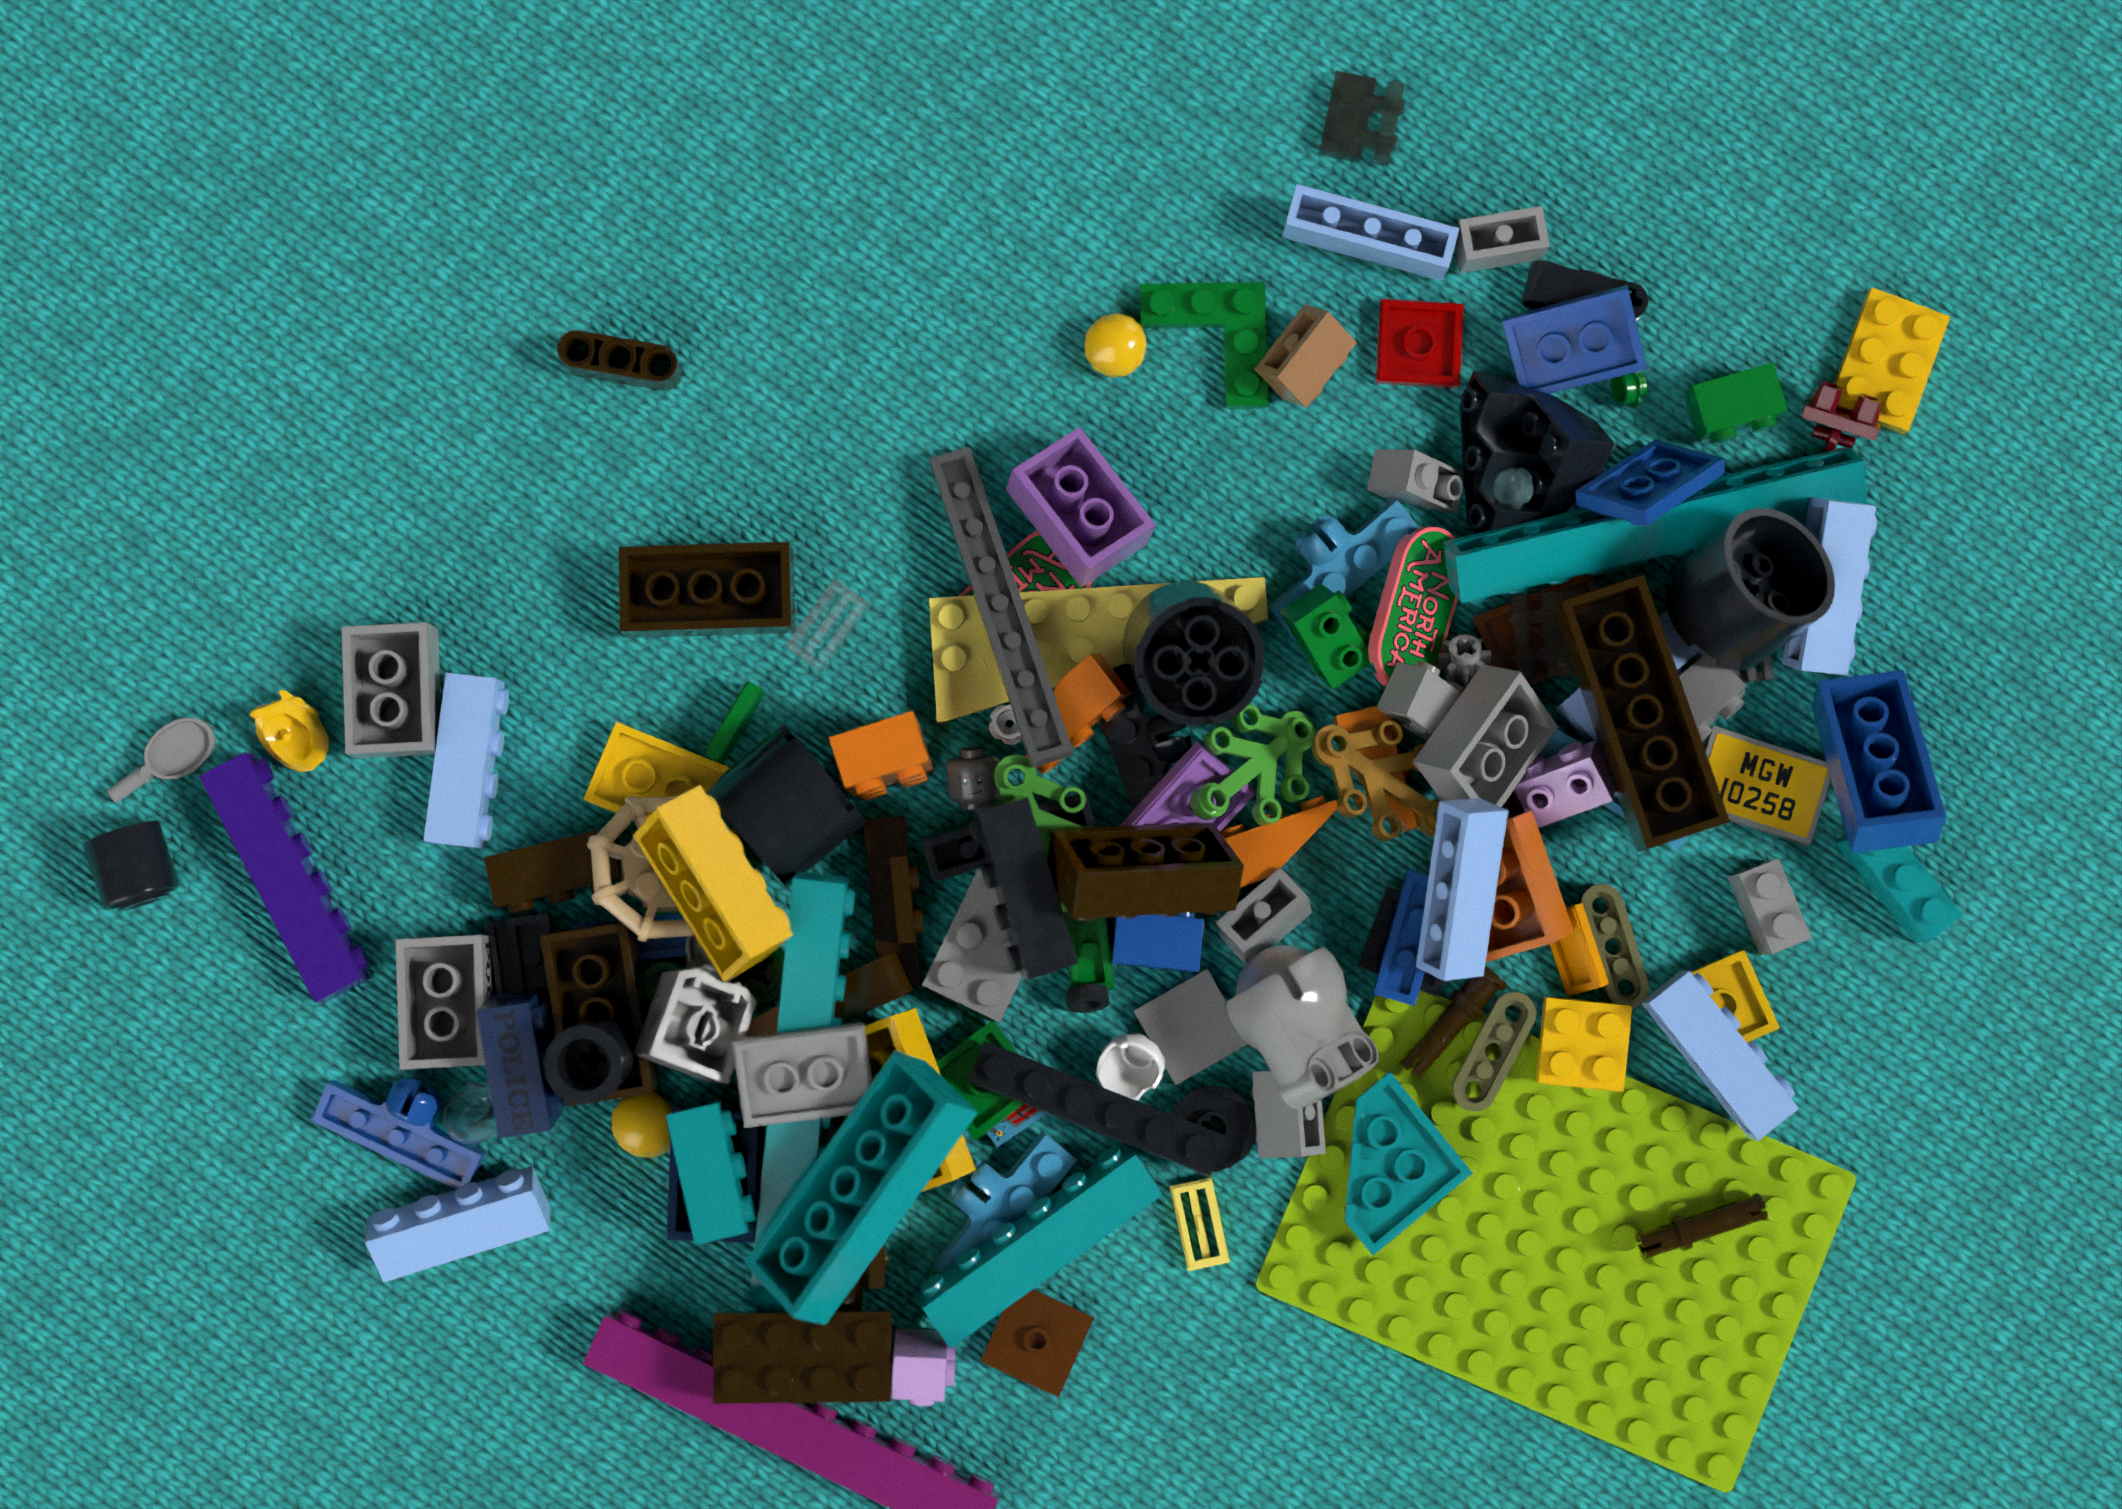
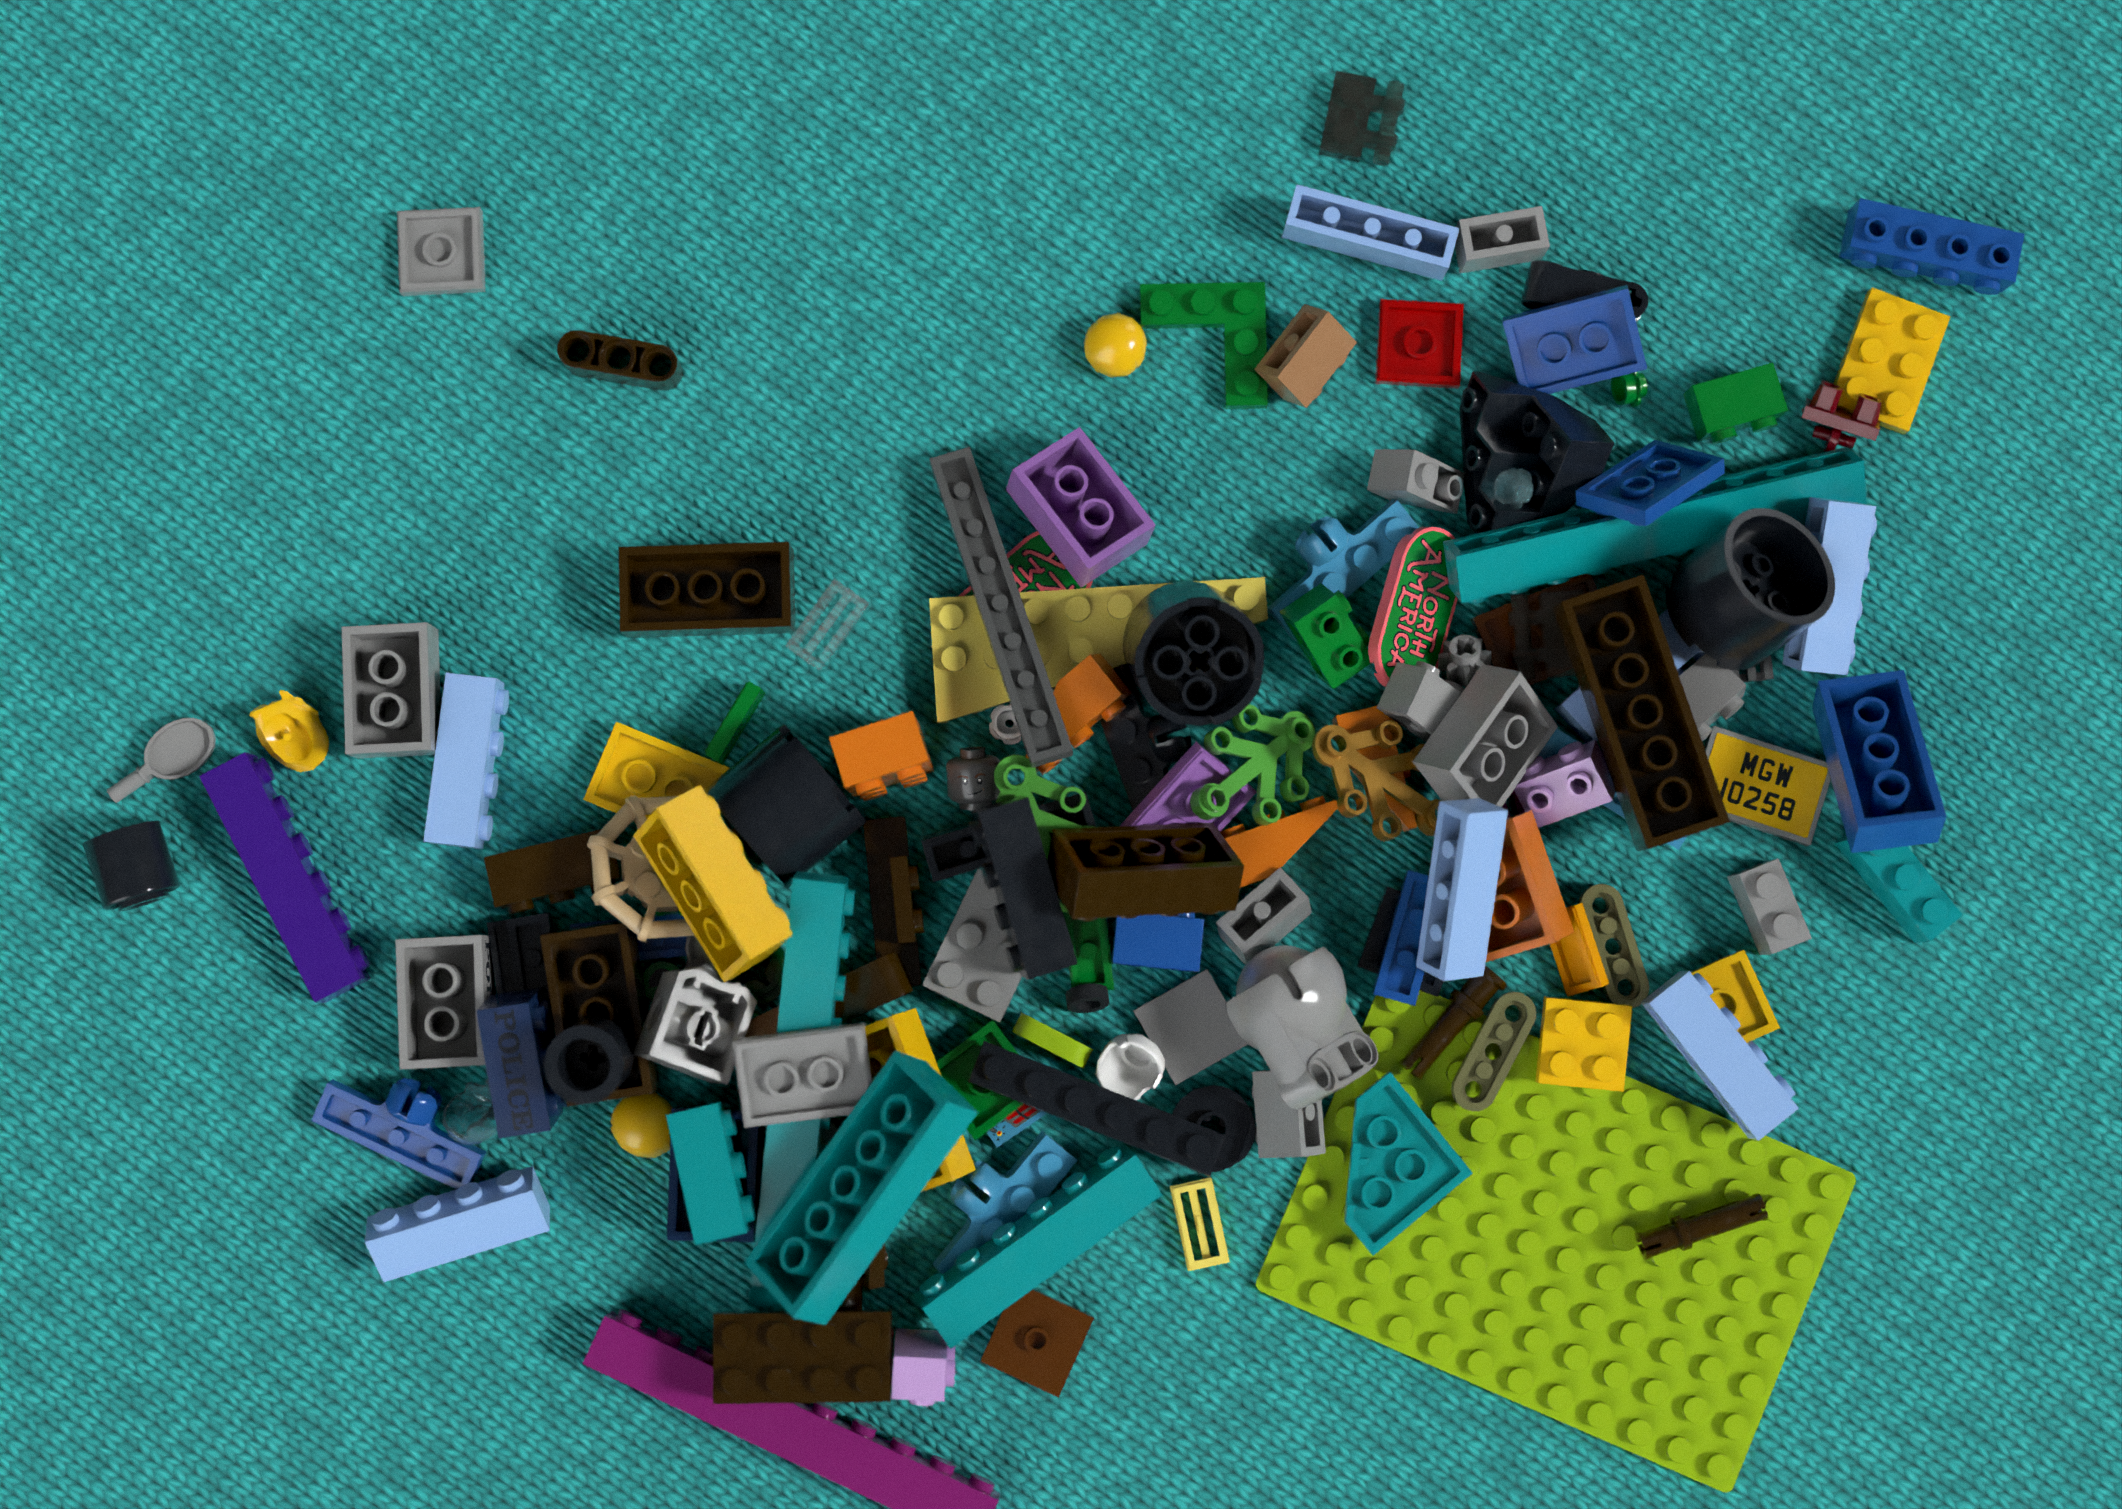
(441, 251): none -> light grey tile
(1052, 1040): none -> lime beam
(1931, 246): none -> blue brick

